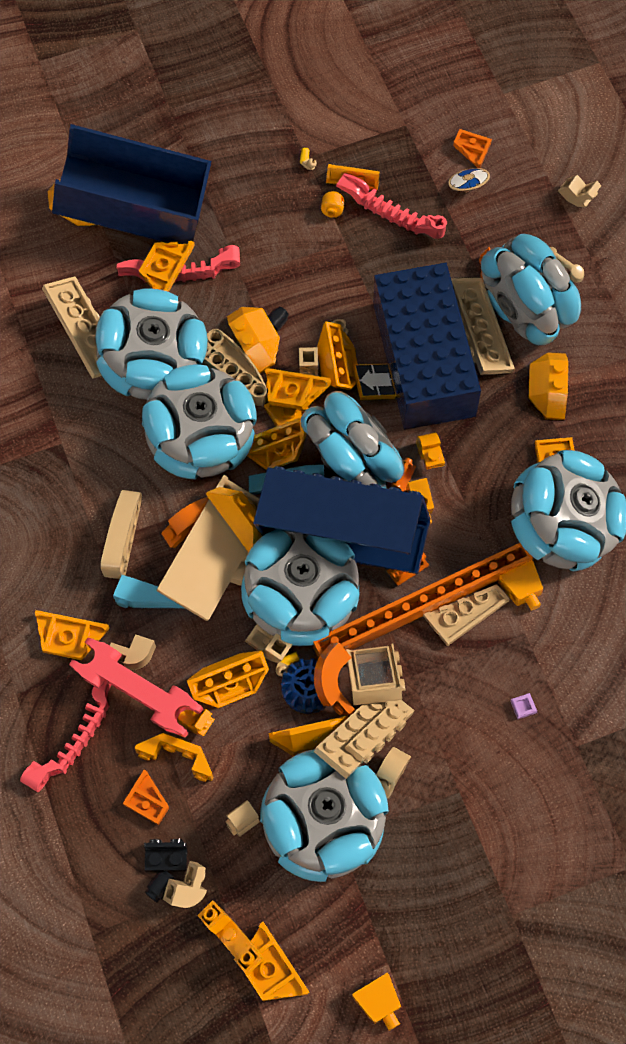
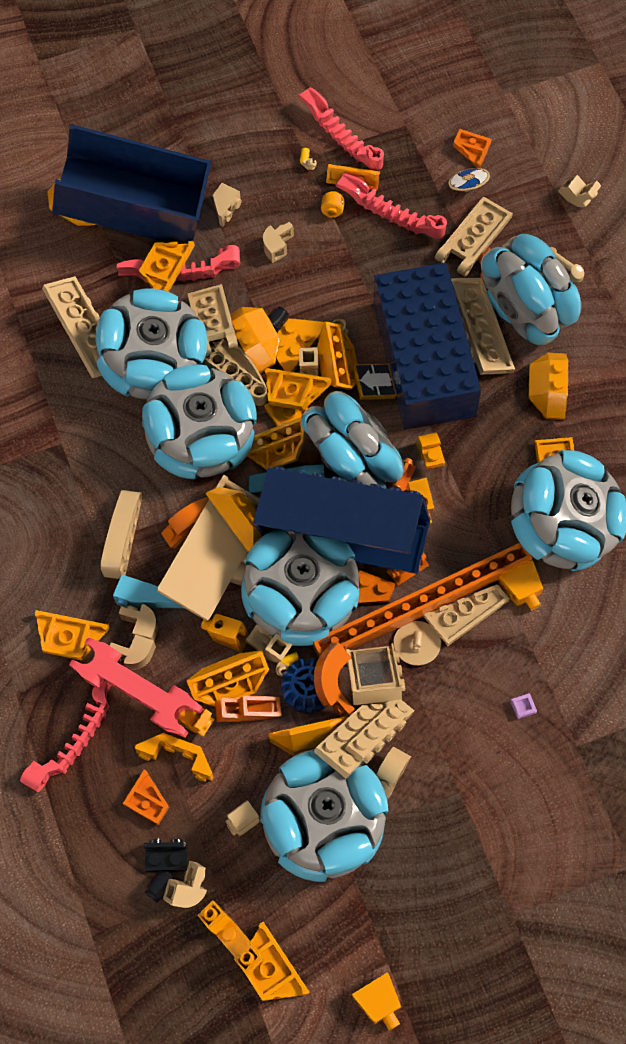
(144, 621): none -> tan brick
(213, 311): none -> tan hinge
(225, 202): none -> tan slope
(227, 632): none -> light orange torso
(247, 708): none -> orange slope
(275, 240): none -> tan brick
(296, 335): none -> light orange wing
(369, 155): none -> coral piece
(374, 589): none -> orange wing
(417, 643): none -> tan shield
(475, 234): none -> tan hinge

